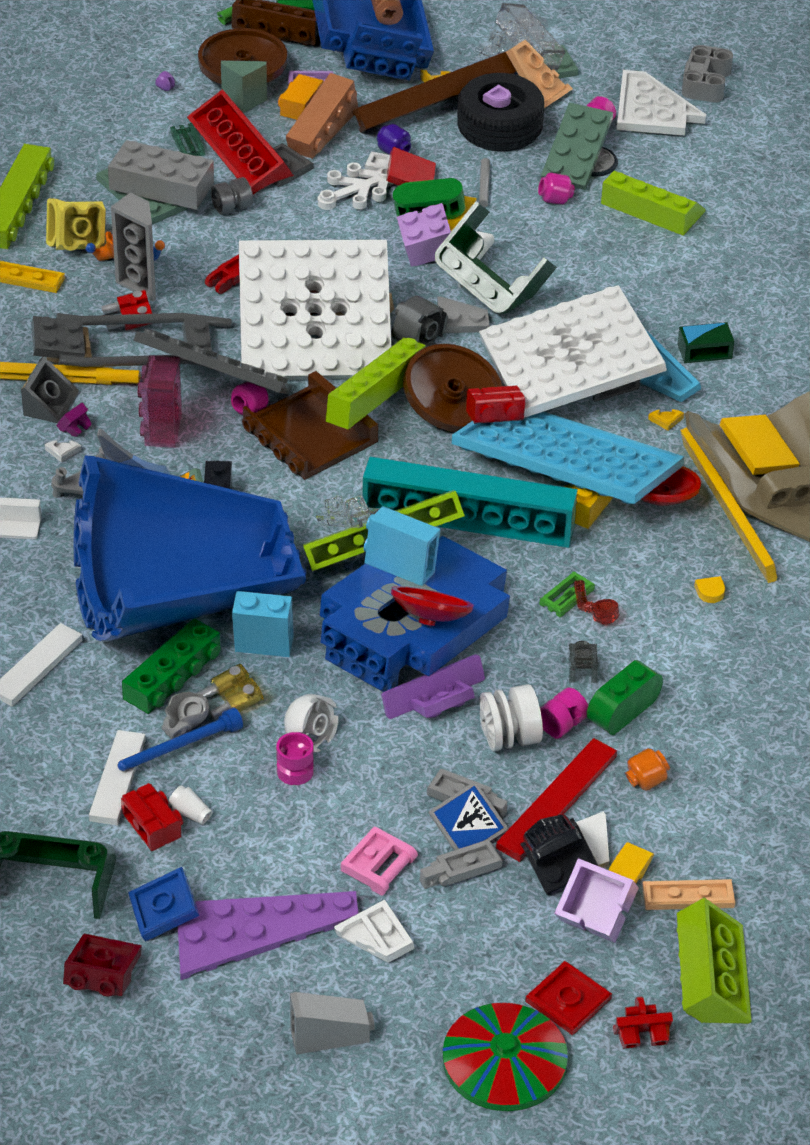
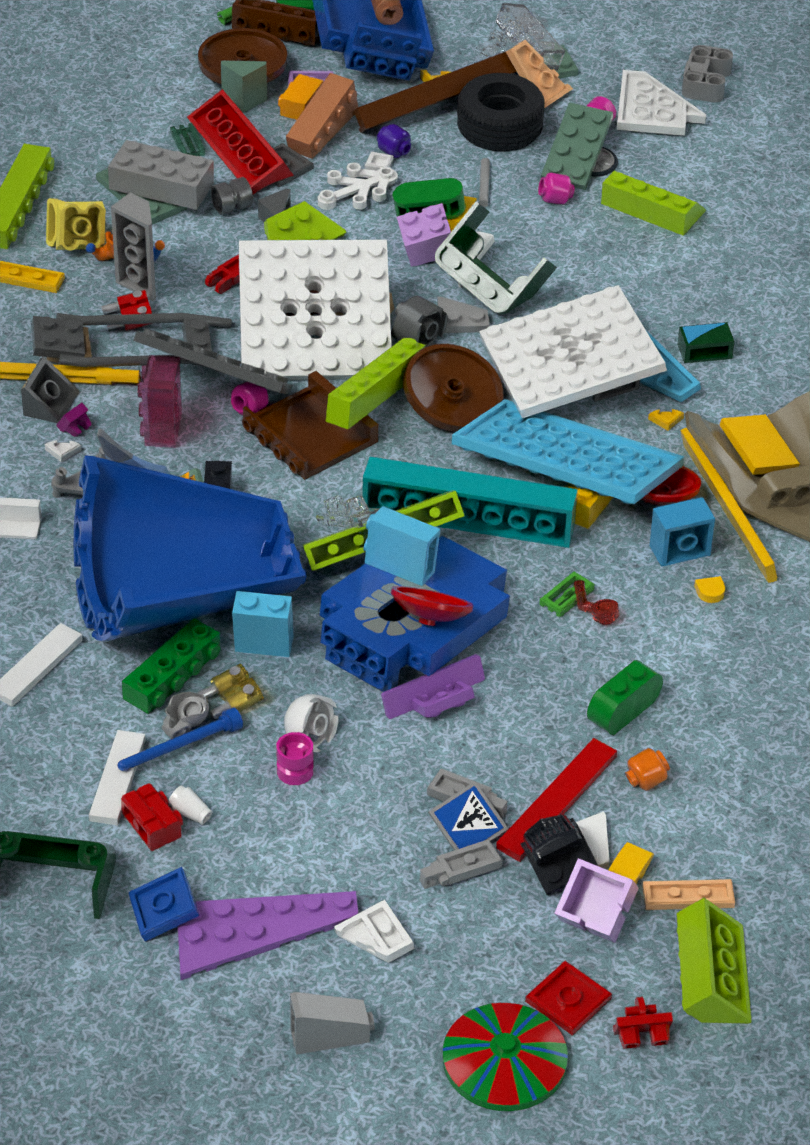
(101, 965): dark red plate -> none
(165, 81): medium lavender hinge -> none
(274, 204): none -> dark grey slope
(302, 223): none -> lime wing
(372, 853): bright pink plate -> none
(408, 167): red tile -> none
(495, 404): red brick -> none
(497, 97): lavender tile -> none
(517, 716): white wheel -> none
(563, 712): dark pink wheel -> none
(582, 656): clear smoke window -> none
(682, 531): none -> dark azure brick

